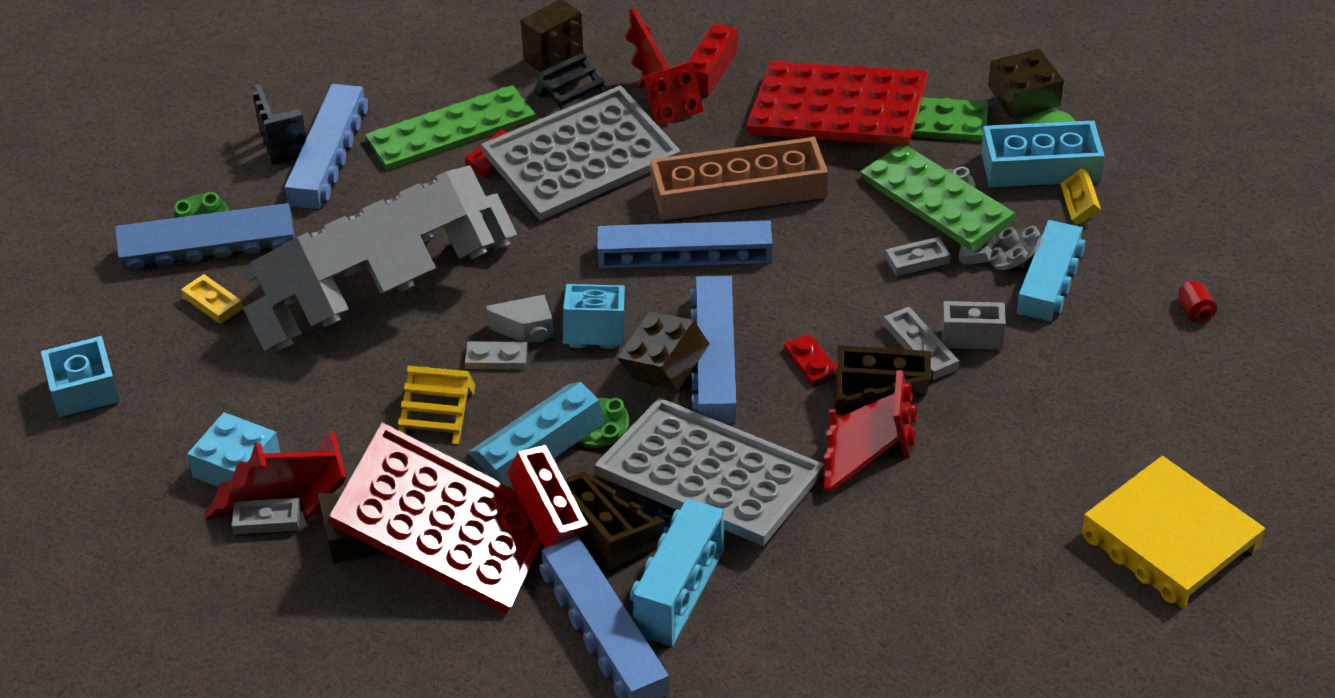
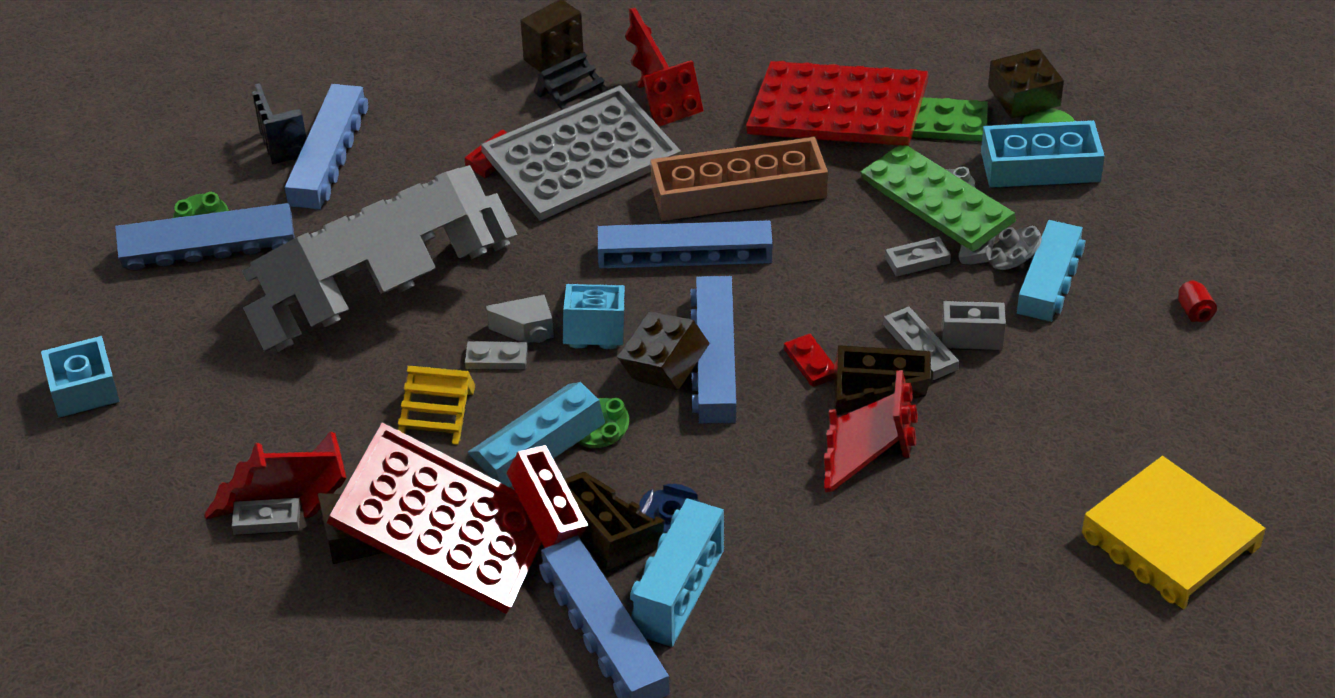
(212, 299): yellow plate -> none
(225, 445): medium azure brick -> none
(449, 127): bright green plate -> none
(688, 455): light grey plate -> none
(714, 56): red brick -> none
(1080, 196): yellow plate -> none

